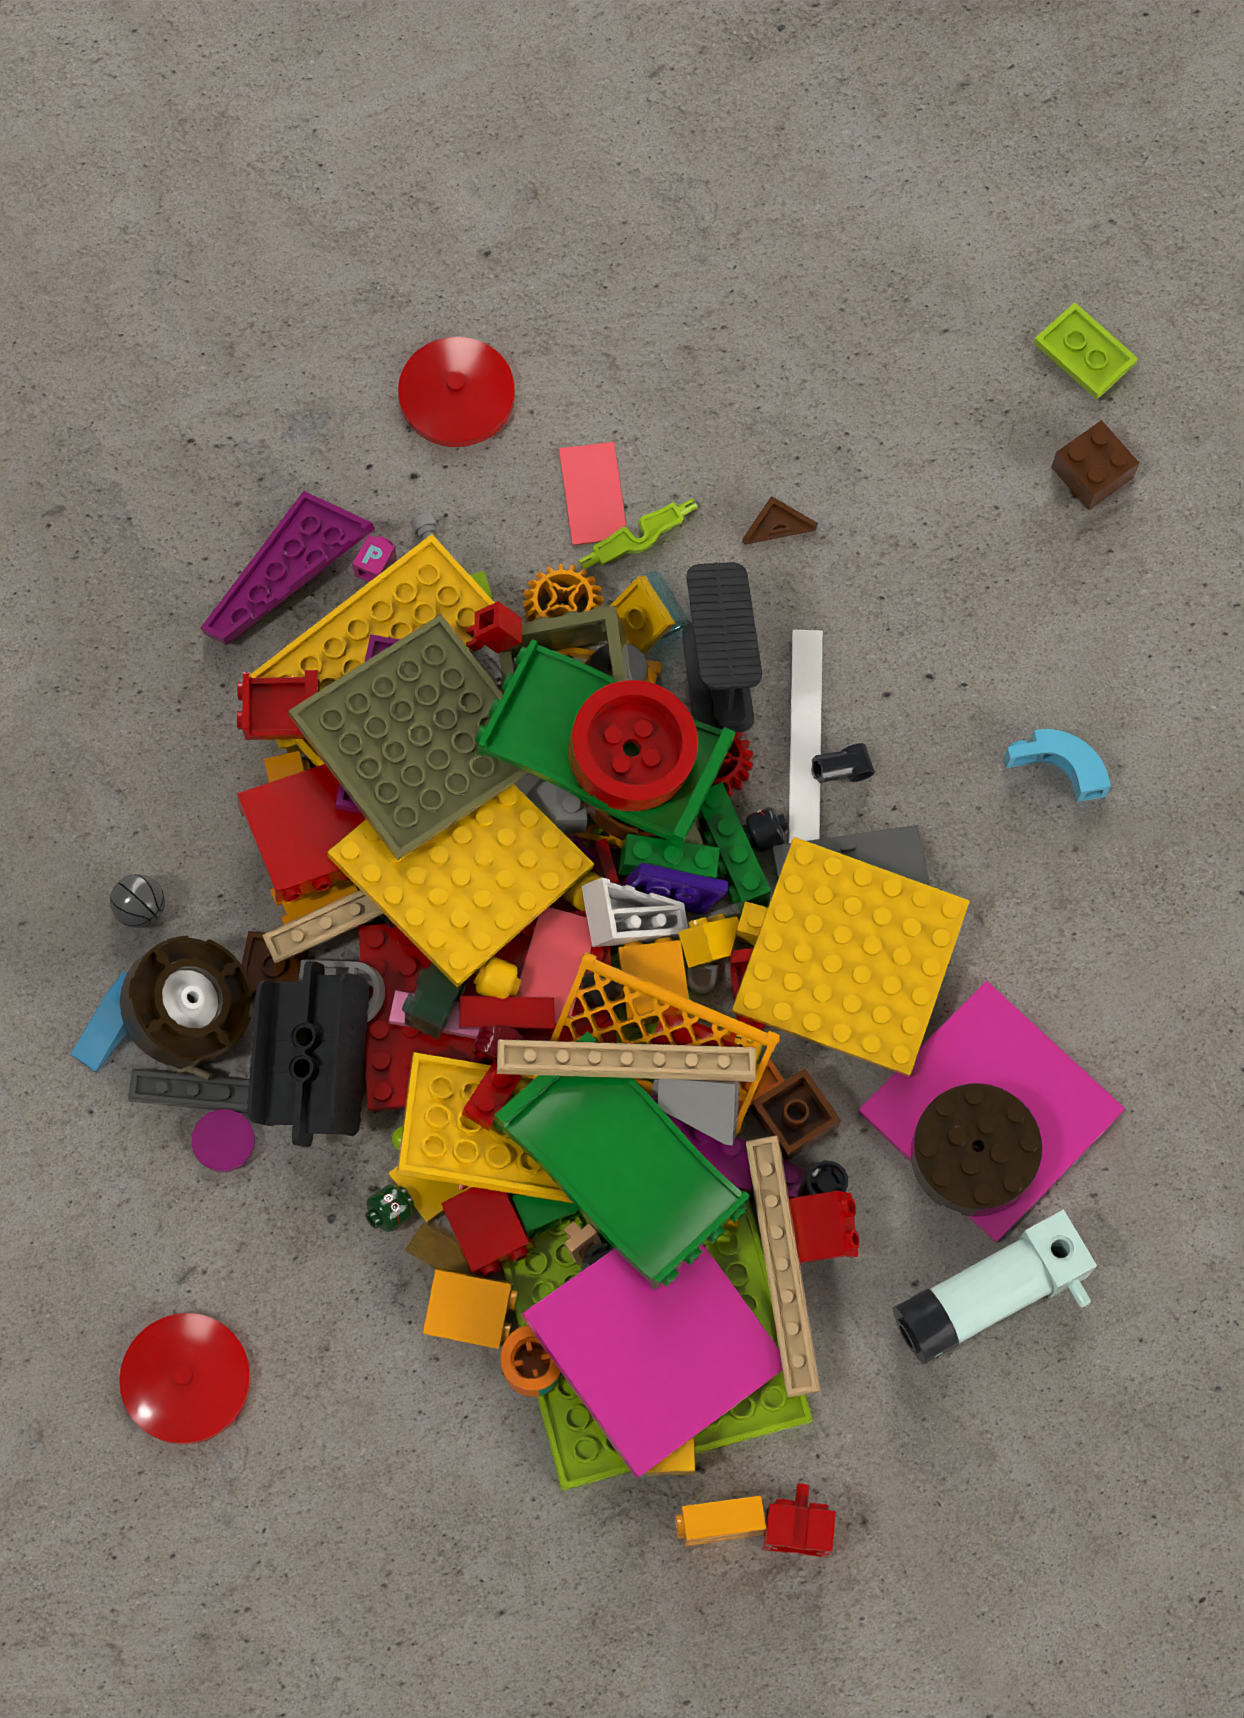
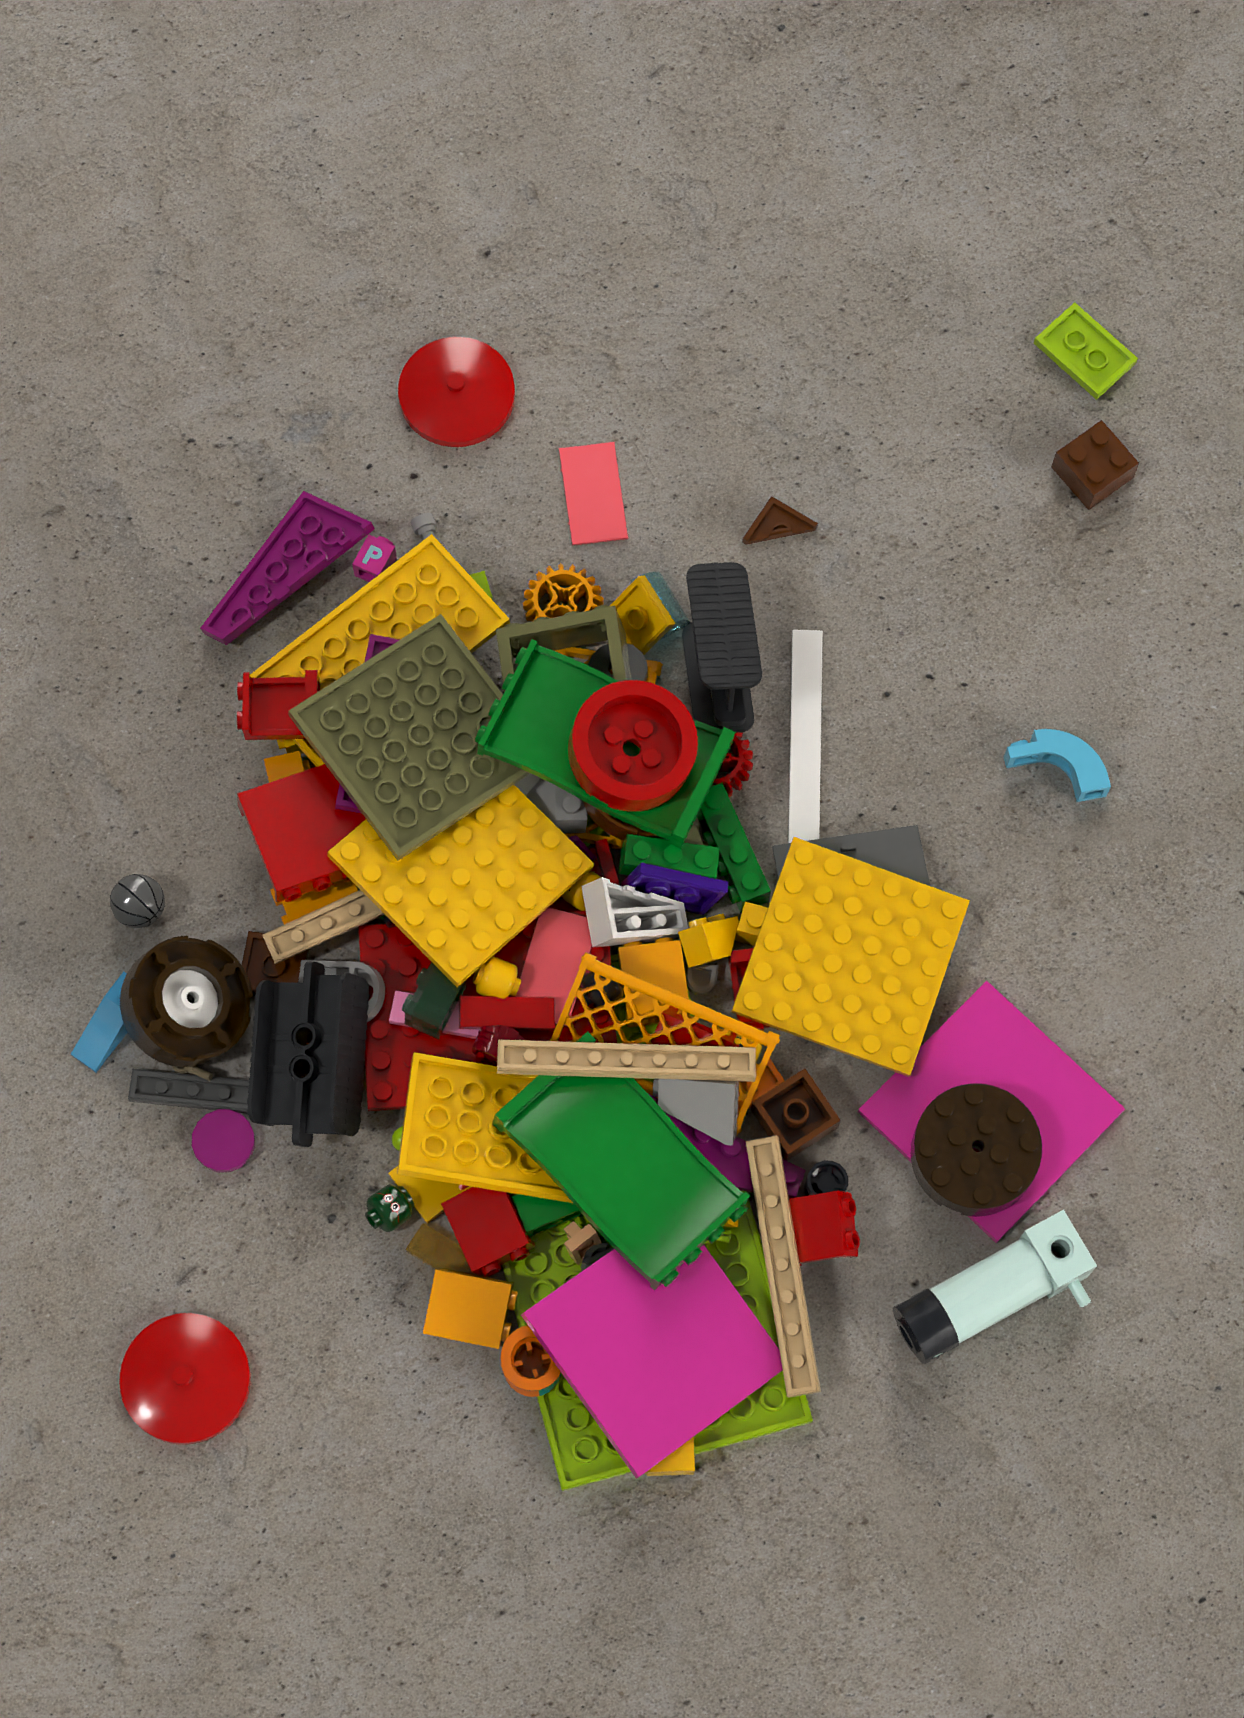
(490, 1096): red plate -> none
(496, 628): red brick -> none
(625, 542): lime piece -> none
(721, 1521): light orange brick -> none
(765, 829): black head -> none
(799, 1527): red brick -> none
(849, 763): black piece -> none

